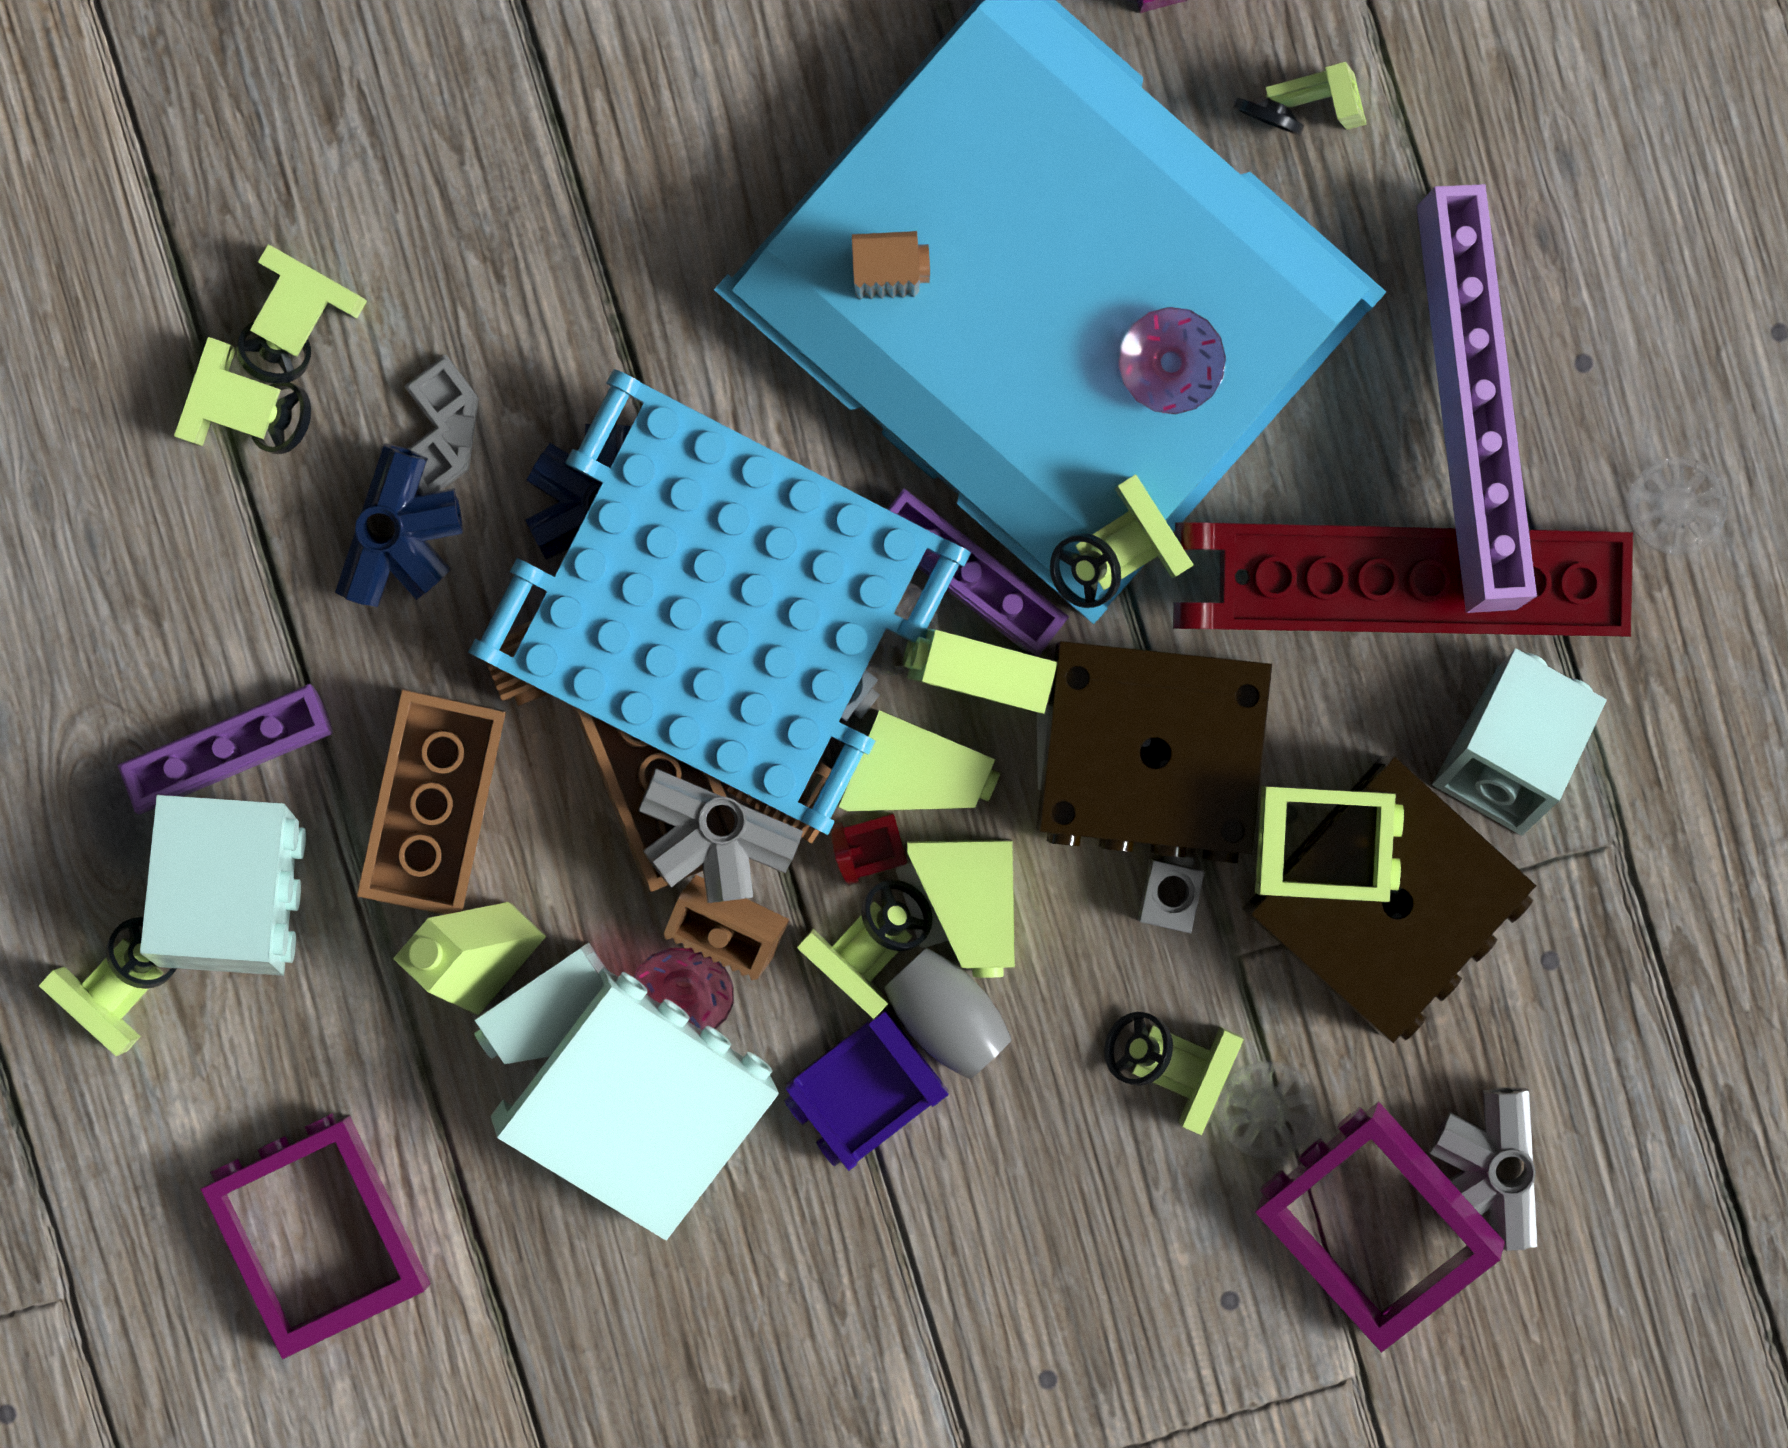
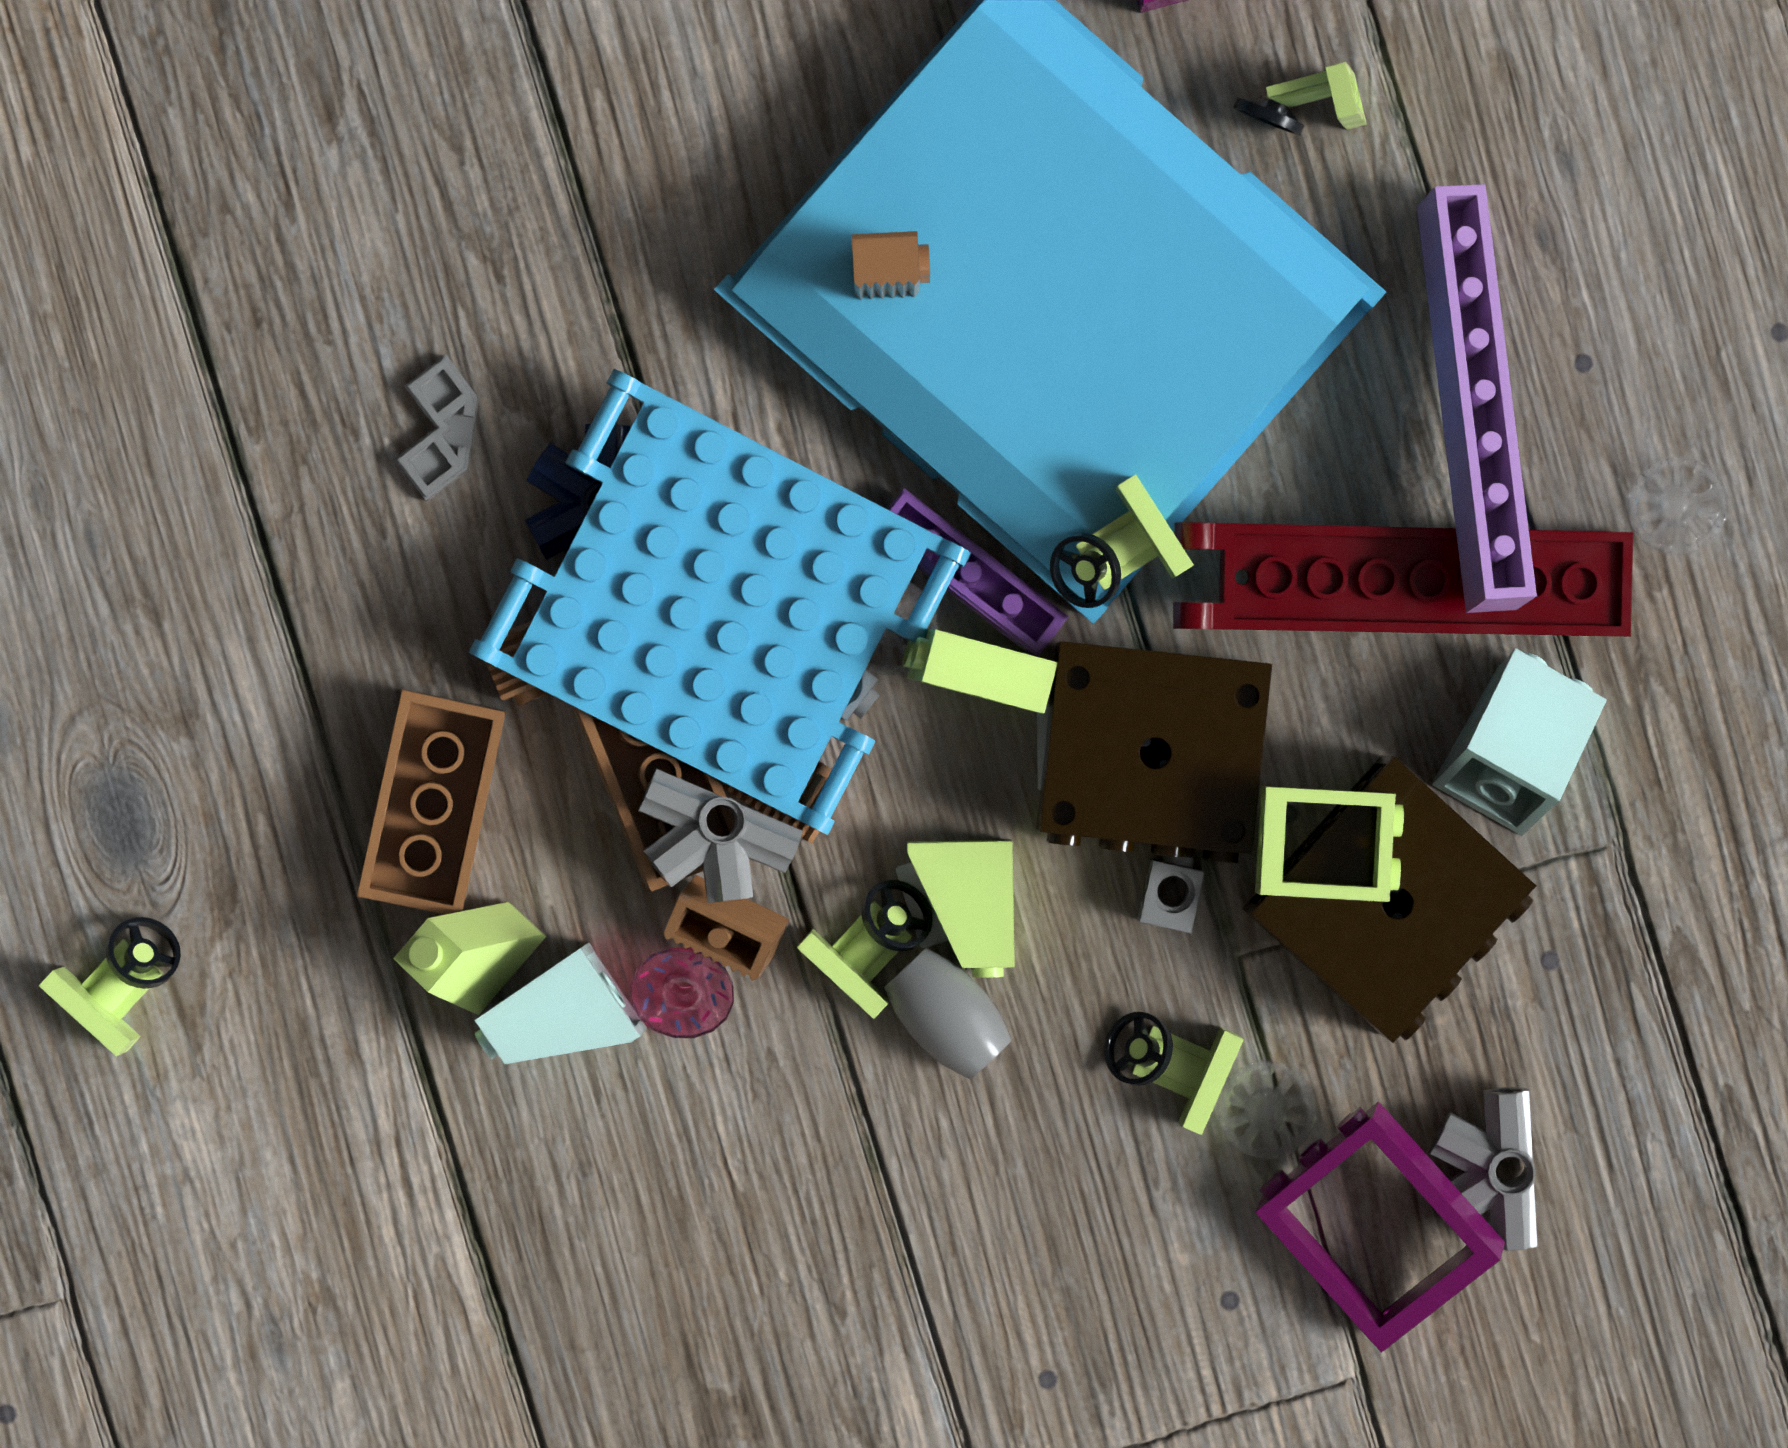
(222, 885): light aqua container -> none
(226, 748): medium lavender brick -> none
(240, 403): yellowish green piece -> none
(277, 1154): magenta window -> none
(291, 316): yellowish green piece -> none
(415, 522): dark blue piece -> none
(638, 1105): light aqua panel -> none
(864, 1090): dark purple panel -> none
(867, 847): dark red tile -> none
(917, 771): yellowish green slope -> none
(1192, 341): dish -> none

